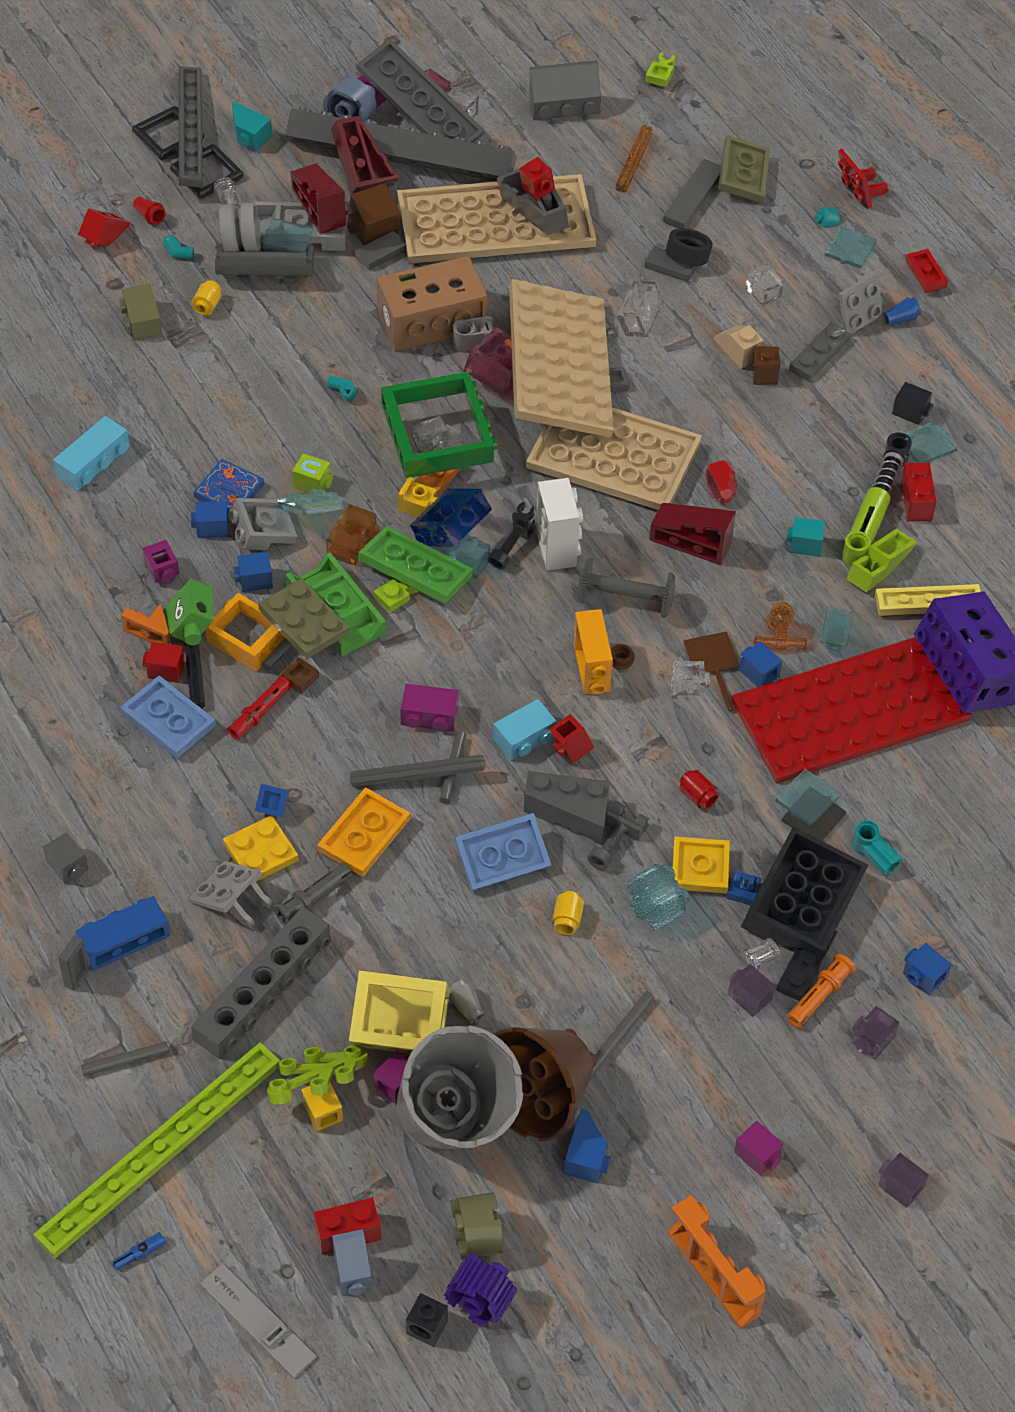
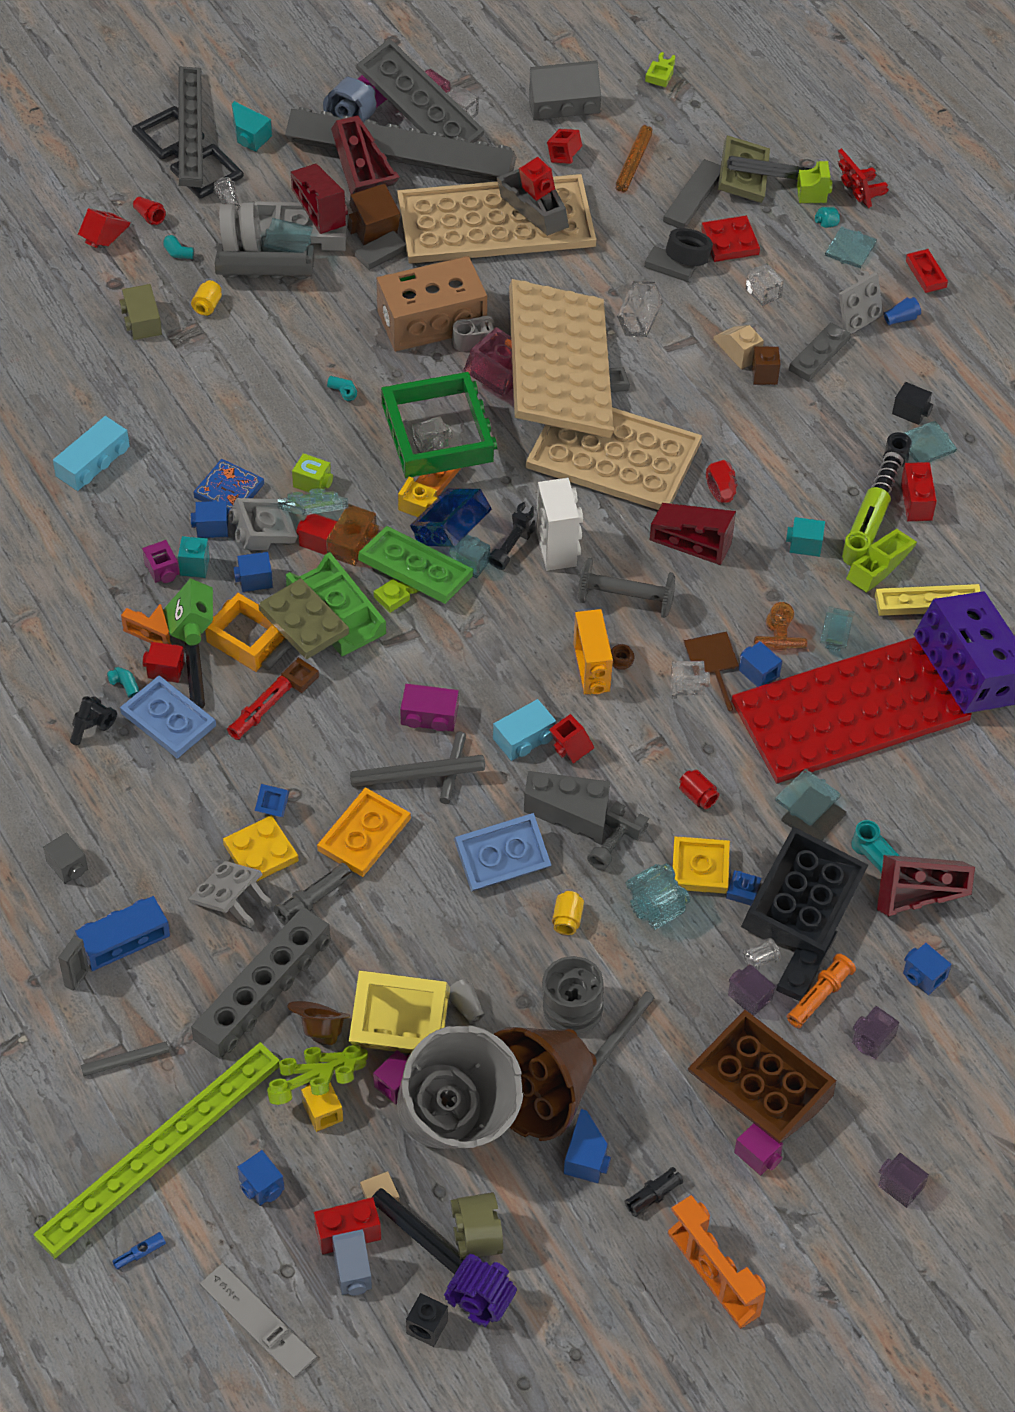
(89, 715): none -> black piece
(123, 677): none -> teal arm
(193, 557): none -> teal brick
(260, 1179): none -> blue brick
(314, 532): none -> red brick
(319, 1021): none -> reddish brown piece
(383, 1181): none -> tan tile
(417, 1230): none -> black axle
(564, 145): none -> red brick
(573, 994): none -> dark grey wheel
(653, 1191): none -> black pin
(731, 238): none -> red plate
(764, 167): none -> black axle
(764, 1077): none -> reddish brown slope
(814, 184): none -> lime brick
(921, 881): none -> dark red wedge

